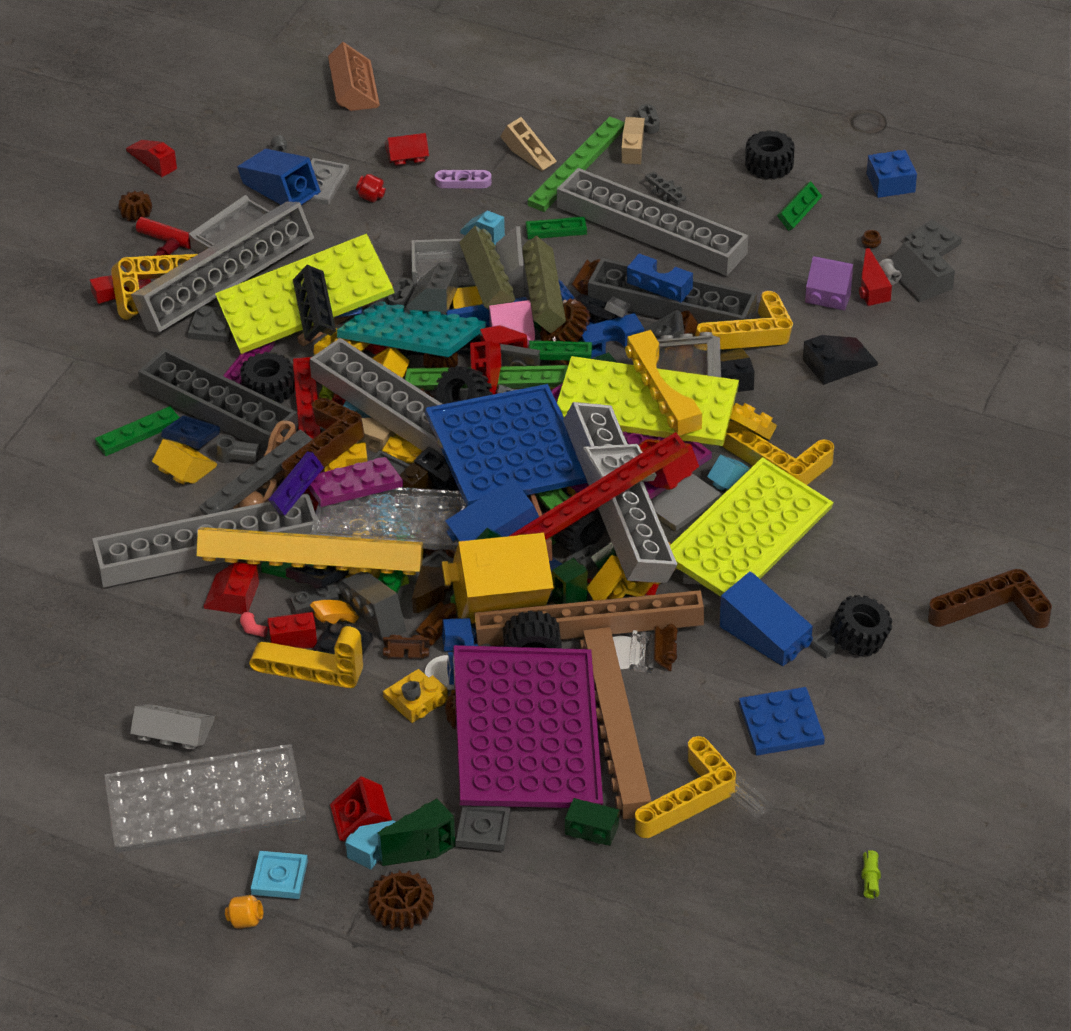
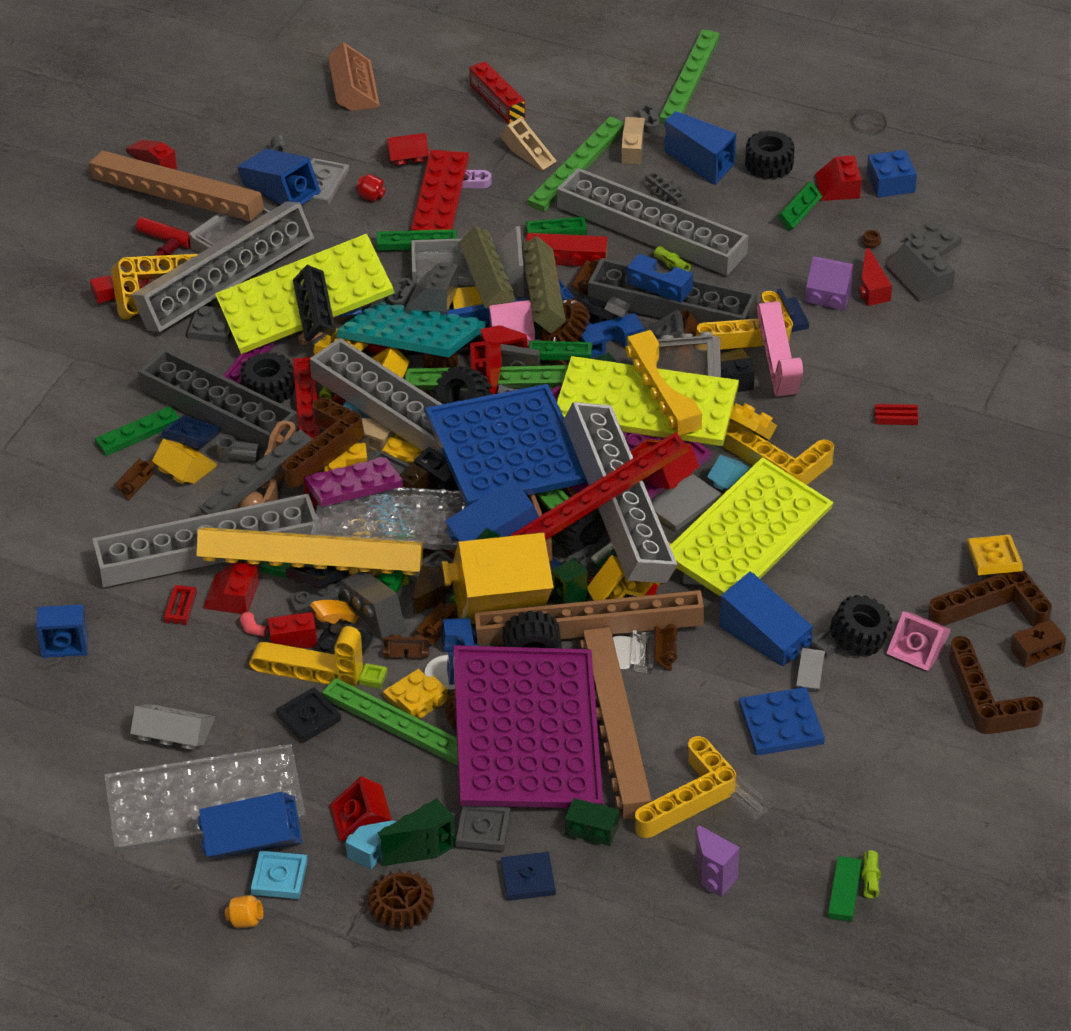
(62, 631): none -> blue brick
(135, 205): reddish brown gear -> none
(135, 478): none -> reddish brown hinge
(176, 185): none -> medium nougat brick
(188, 608): none -> red tile
(250, 825): none -> blue slope
(296, 483): dark purple plate -> none
(308, 714): none -> black plate
(373, 676): none -> lime tile
(392, 719): none -> bright green plate
(402, 239): none -> green plate
(411, 690): dark grey hinge -> none
(440, 190): none -> red plate
(491, 222): medium azure slope -> none
(496, 92): none -> red brick
(528, 876): none -> dark blue plate
(574, 249): none -> red brick
(608, 458): light grey tile -> none
(671, 259): none -> lime pin
(691, 74): none -> bright green plate
(700, 146): none -> blue slope
(716, 861): none -> medium lavender slope
(784, 370): none -> bright pink beam
(795, 312): none -> dark blue panel
(810, 669): none -> light grey slope
(836, 357): black slope -> none
(839, 179): none -> red slope
(845, 888): none -> green tile
(892, 274): light grey bush -> none
(896, 414): none -> red tile
(918, 640): none -> bright pink slope
(987, 714): none -> reddish brown beam
(994, 554): none -> yellow tile
(1038, 643): none -> reddish brown brick

